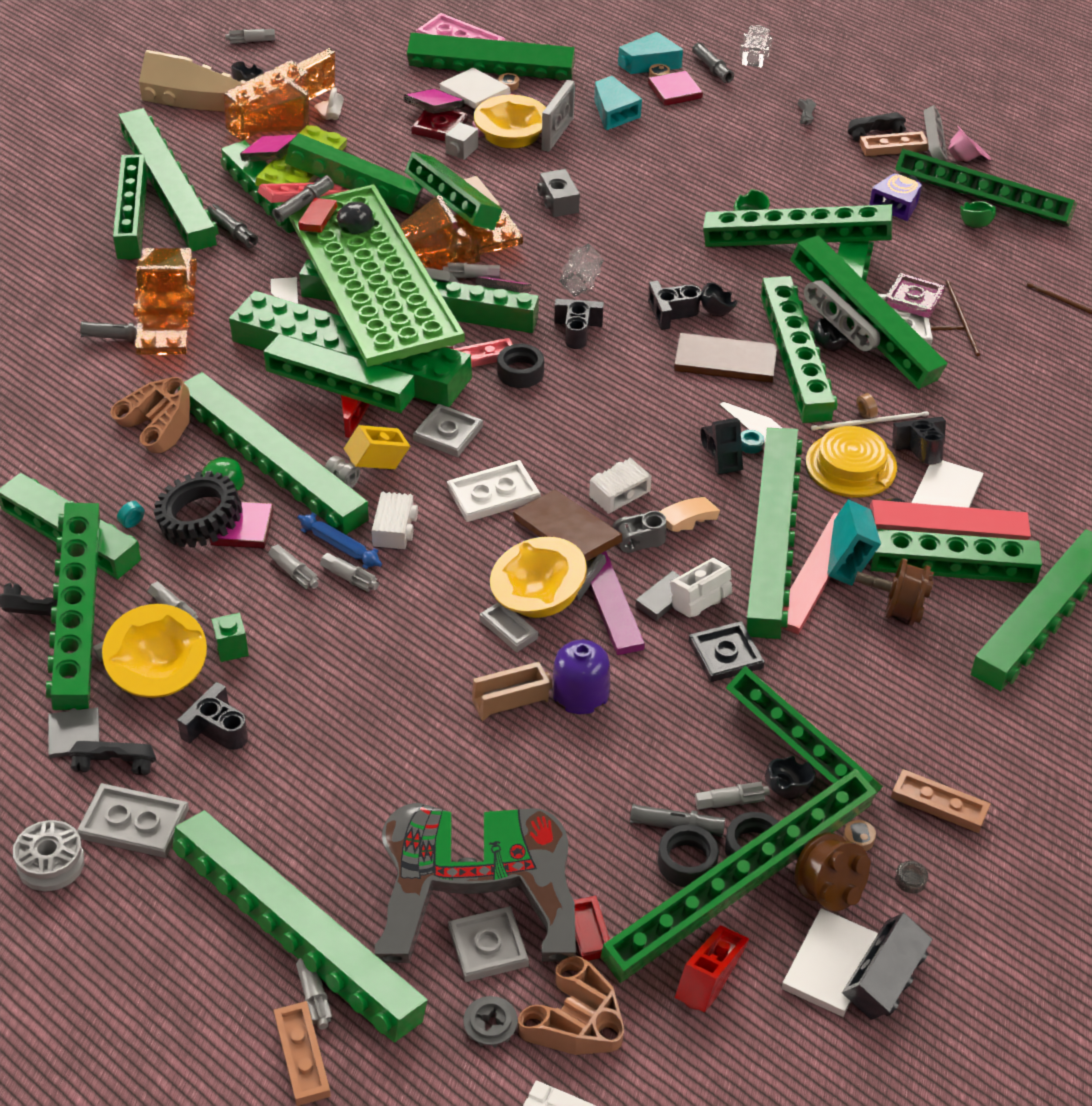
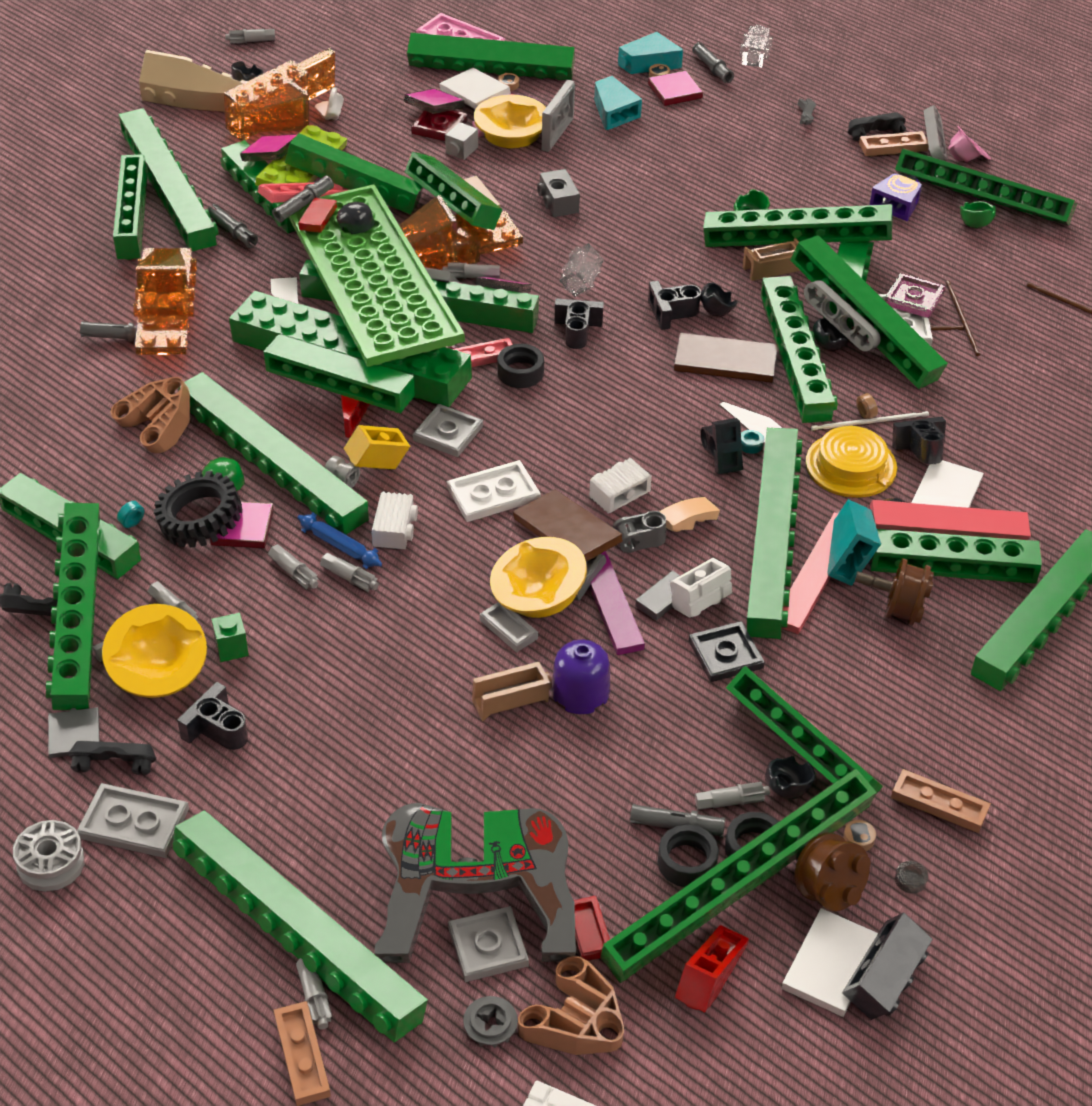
(770, 260): none -> medium nougat window

